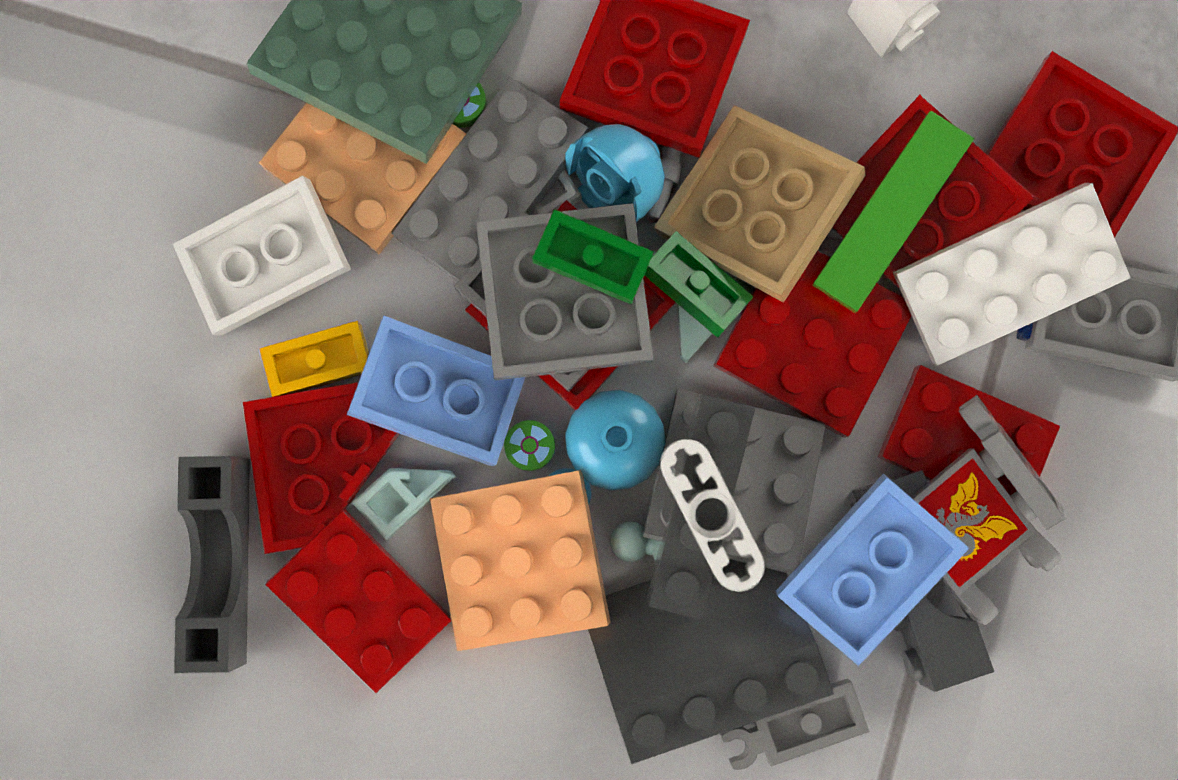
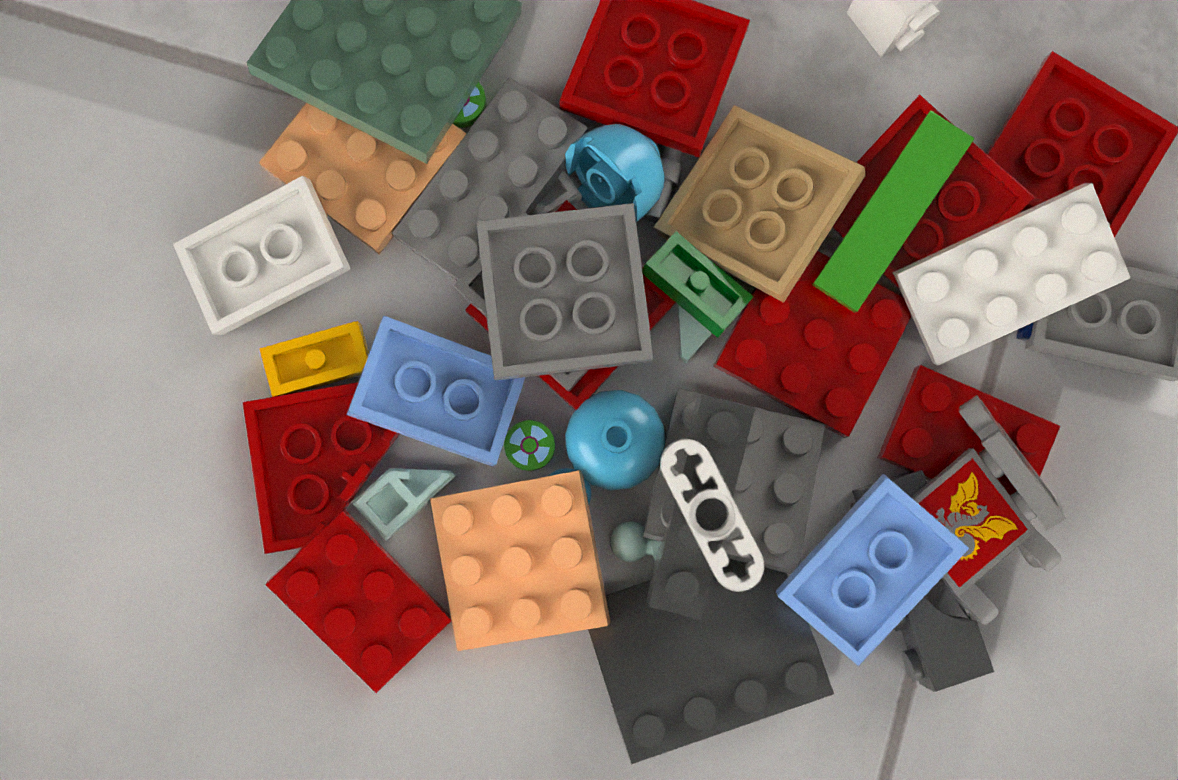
(215, 610): dark grey arch -> none
(592, 256): green plate -> none
(801, 728): light grey plate -> none

